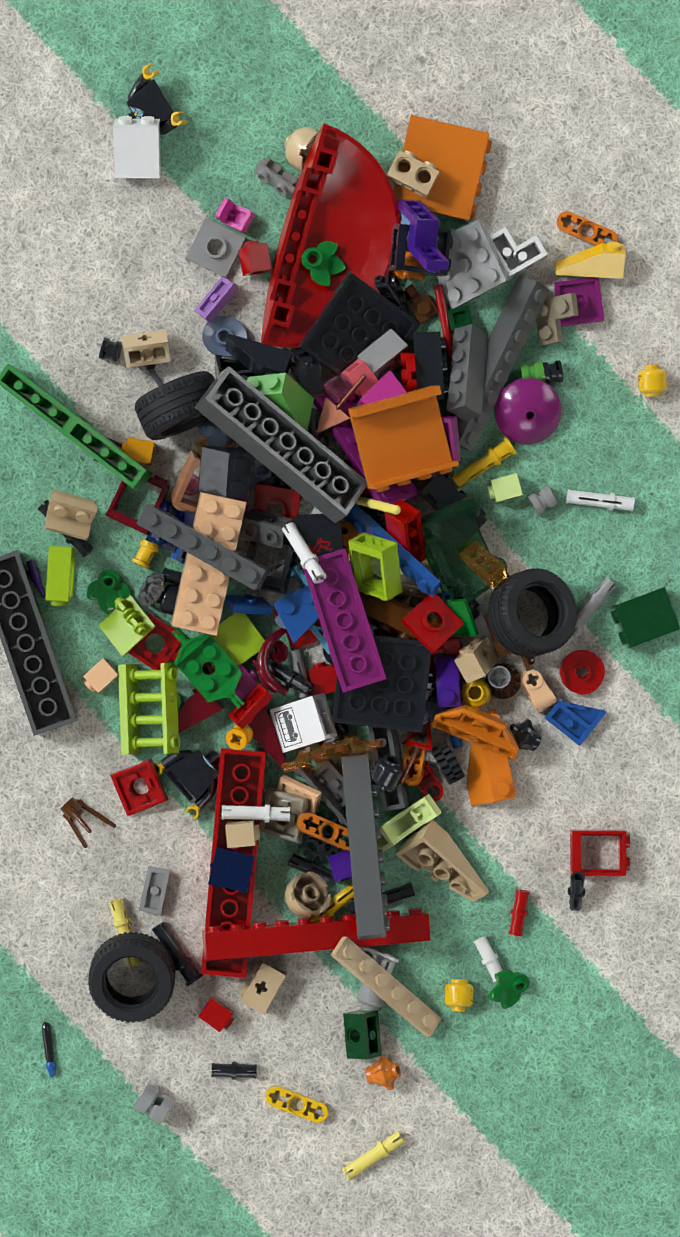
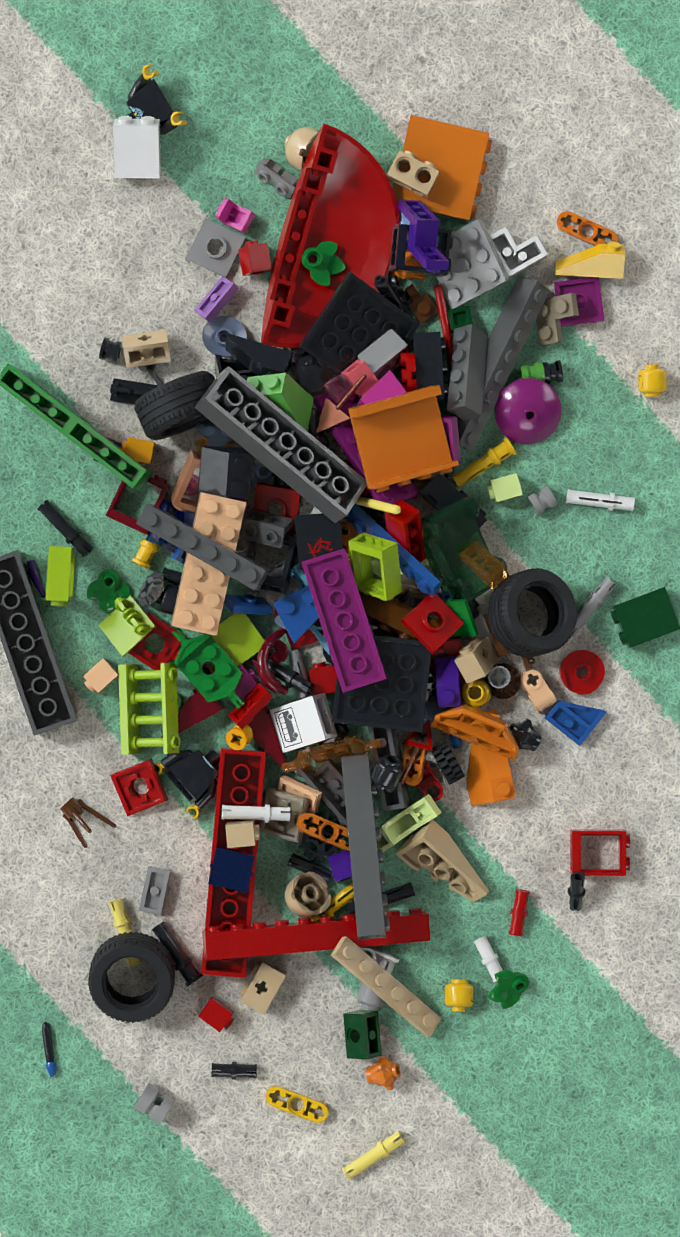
(70, 515): tan bracket -> none
(128, 391): none -> black hinge
(308, 559): white pin -> none

